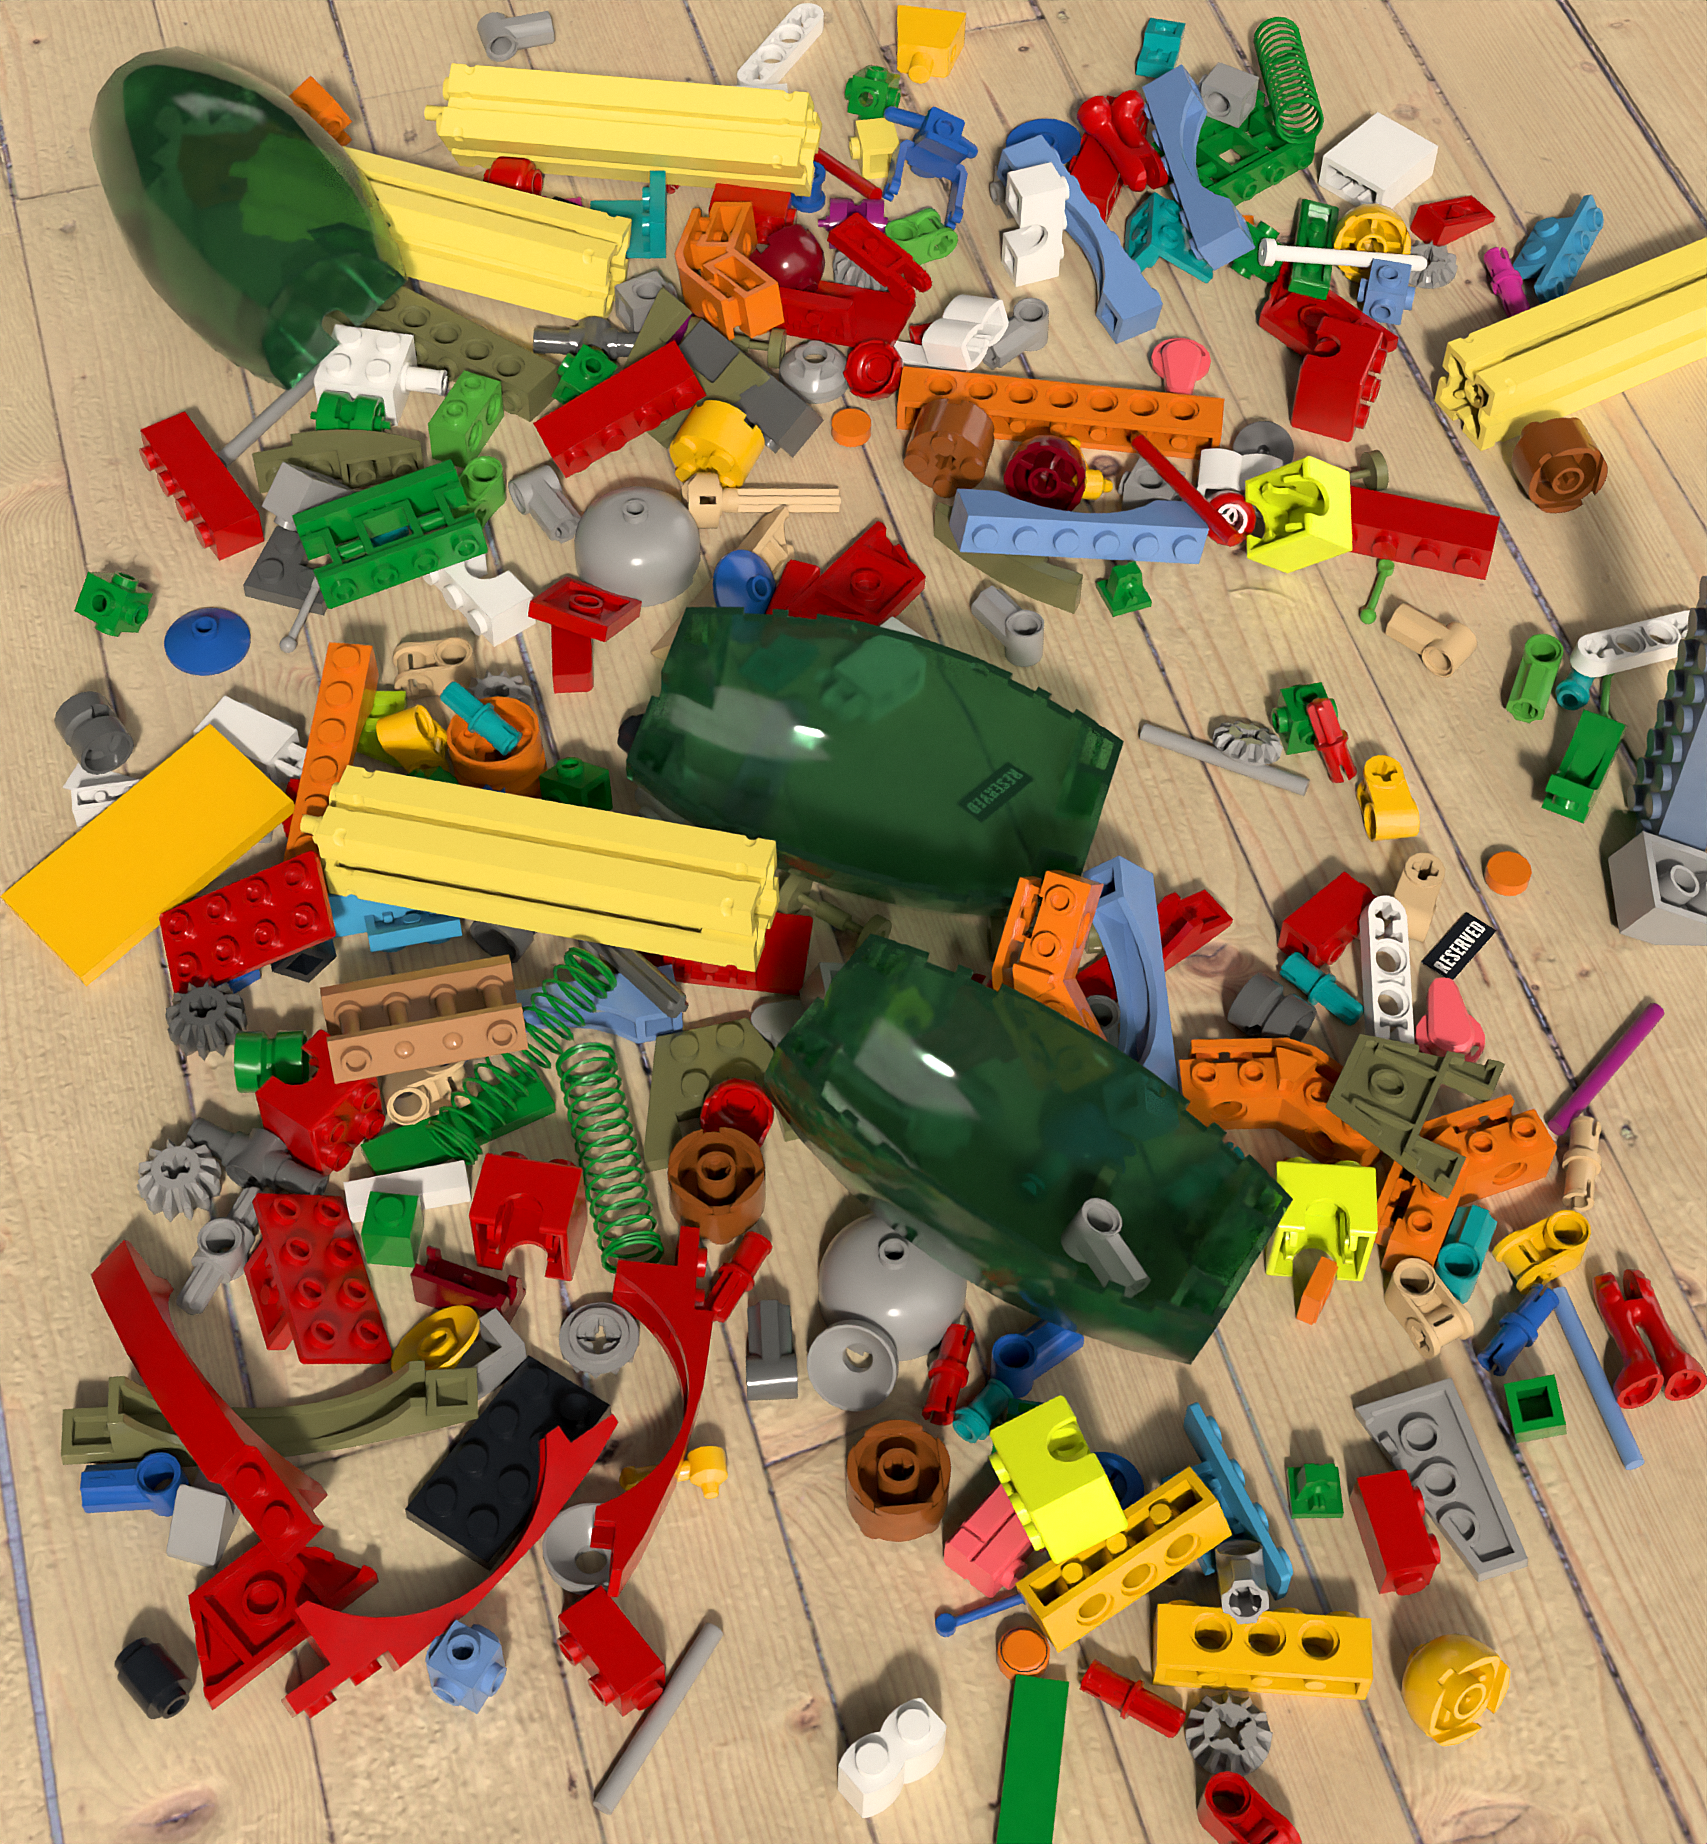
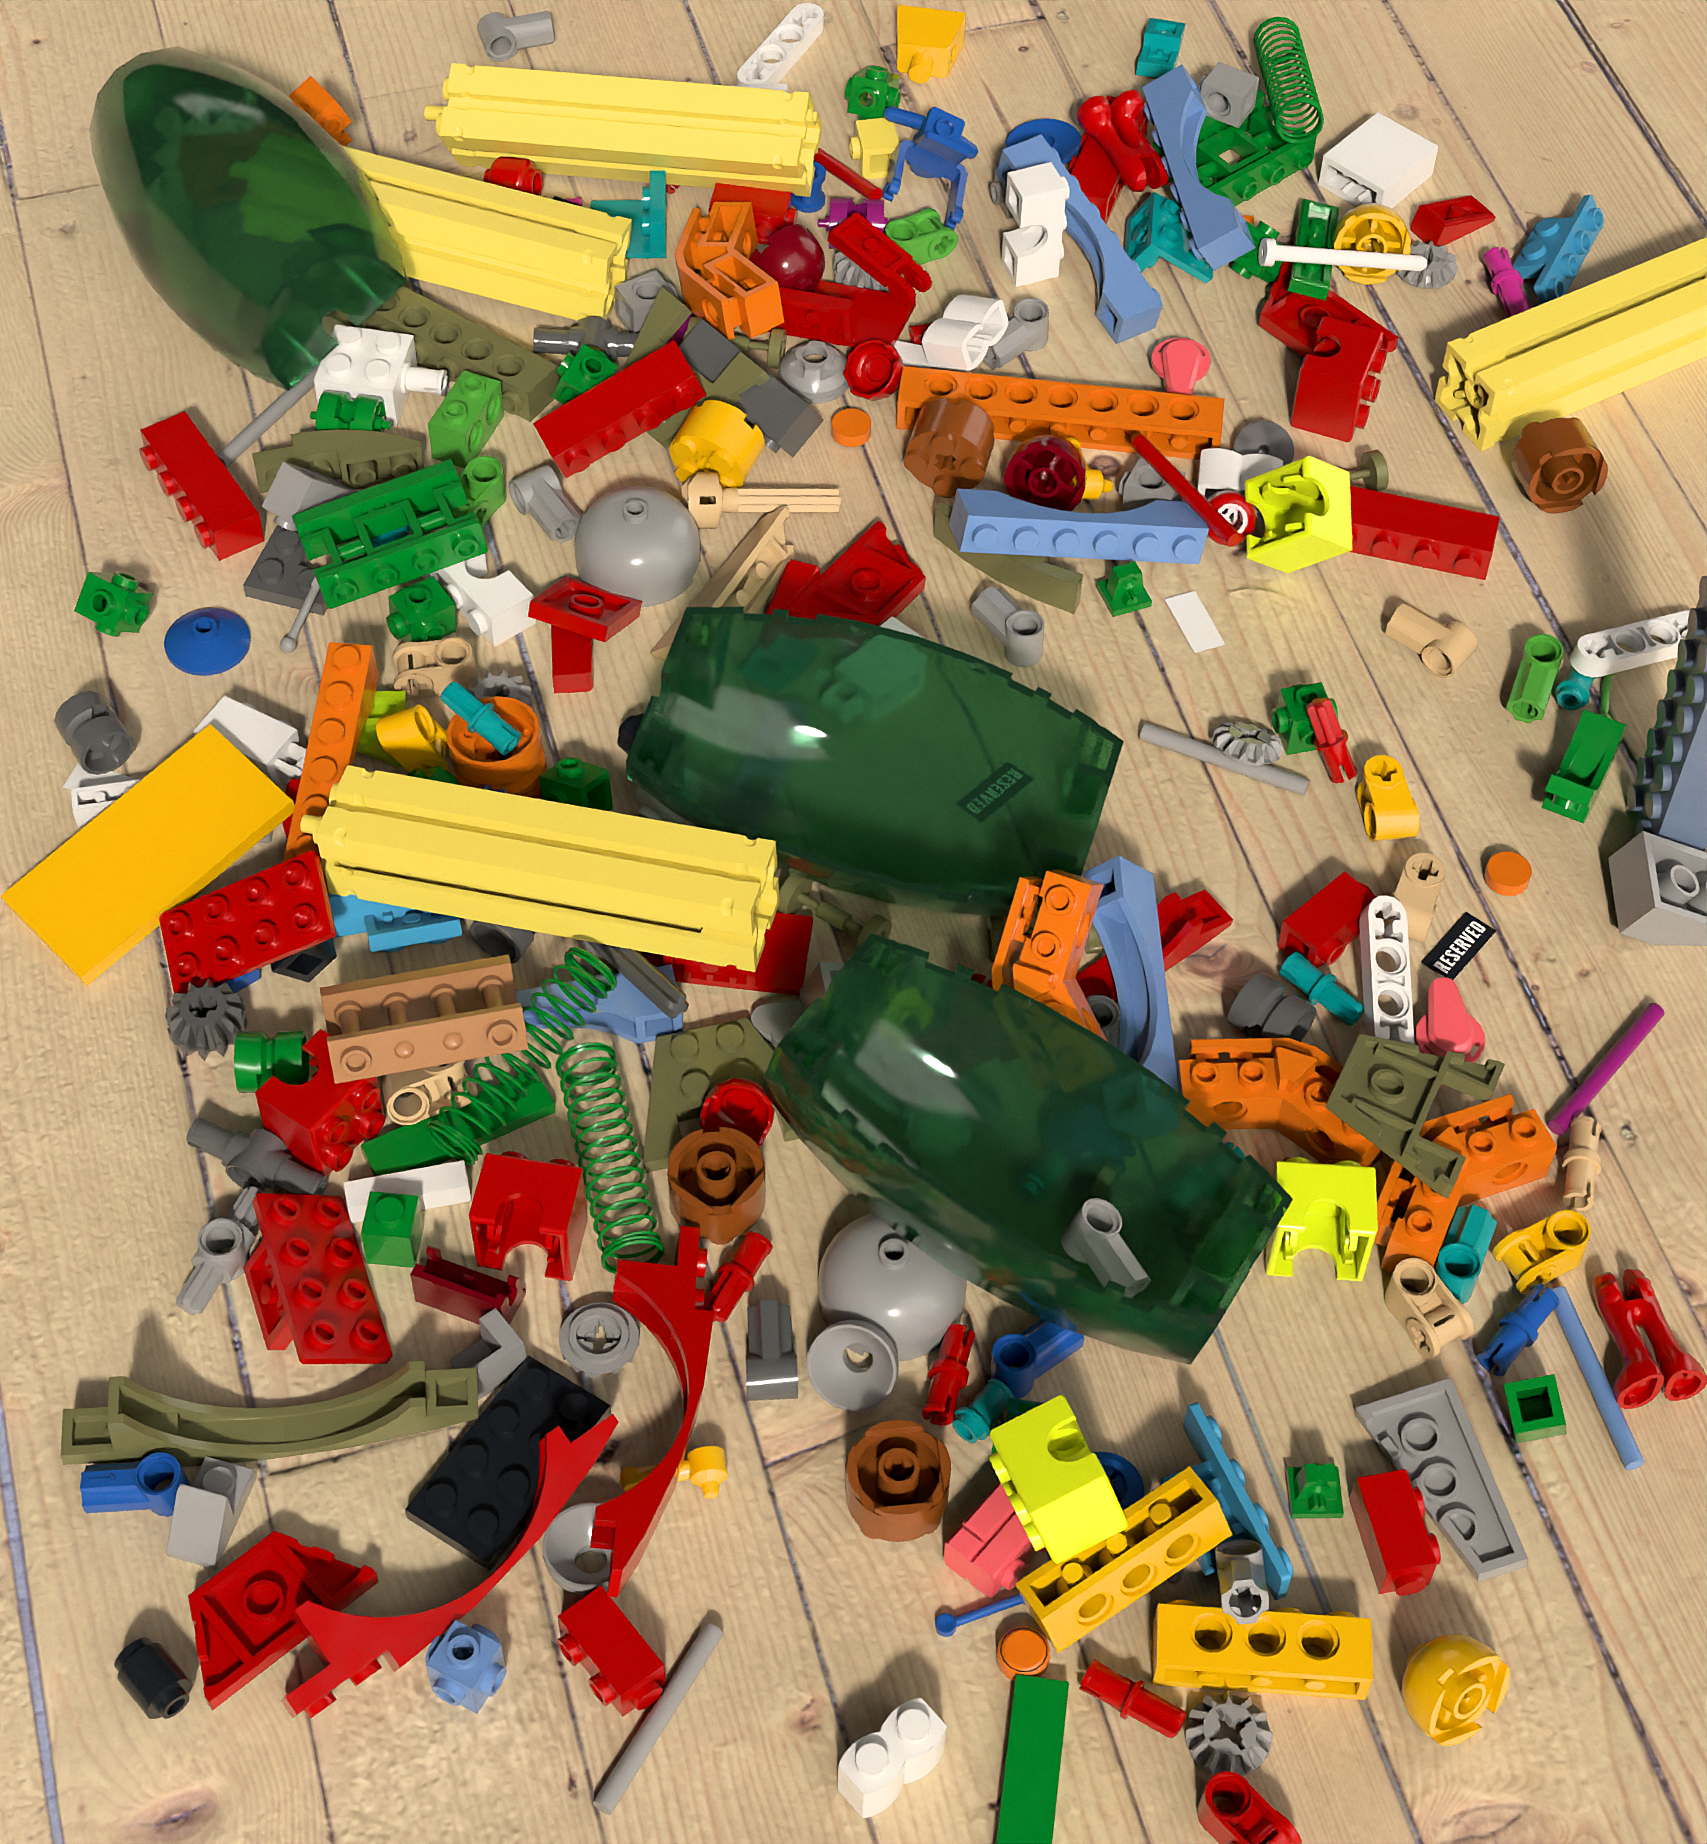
(179, 1179): light grey gear -> none
(260, 1481): red slope -> none
(421, 612): none -> green brick
(438, 1339): yellow dish -> none
(743, 581): blue dish -> none
(1194, 621): none -> white sticker
(1317, 1291): orange tile -> none
(1385, 568): bright green hinge -> none
(1387, 291): medium blue brick -> none

